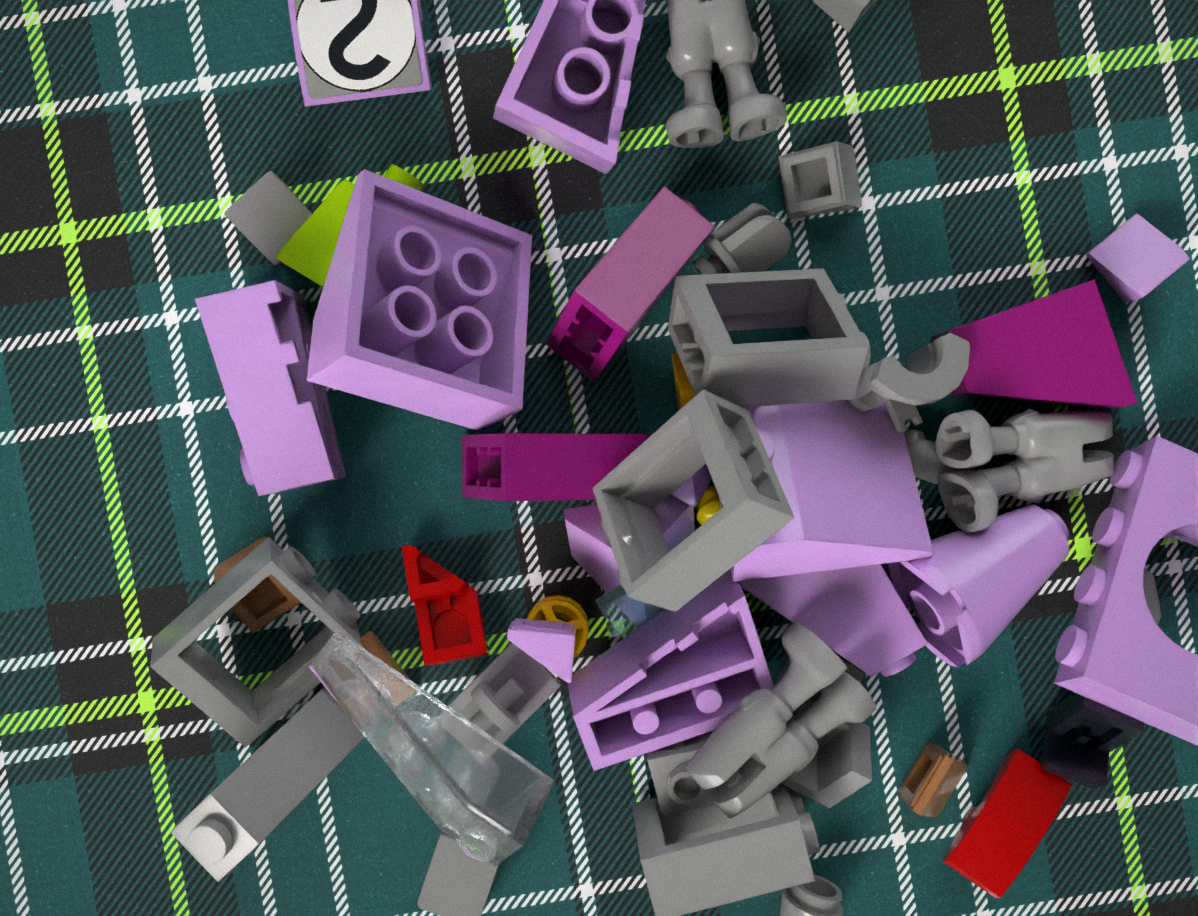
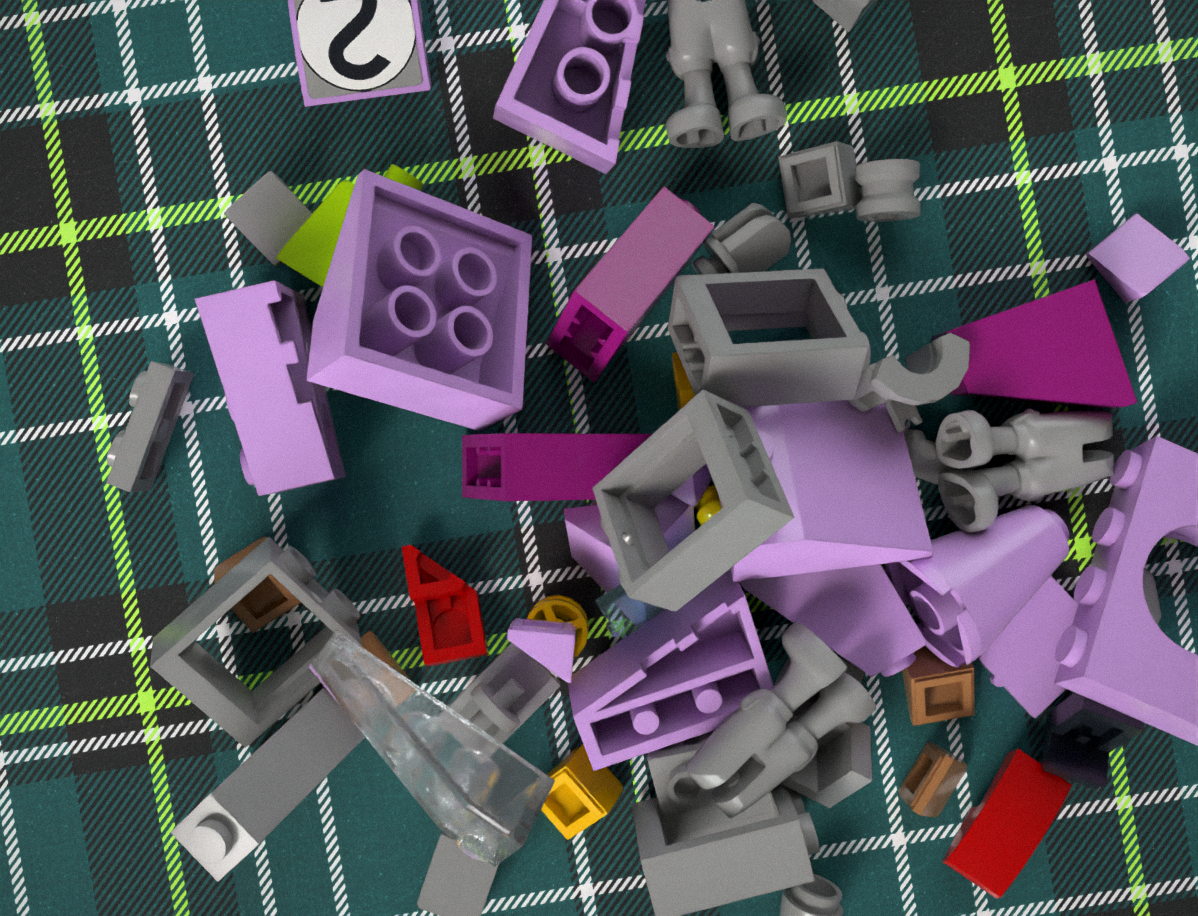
(142, 446): none -> light grey plate
(579, 793): none -> yellow slope
(888, 190): none -> light grey wheel
(938, 689): none -> medium nougat slope
(1025, 650): none -> lavender piece

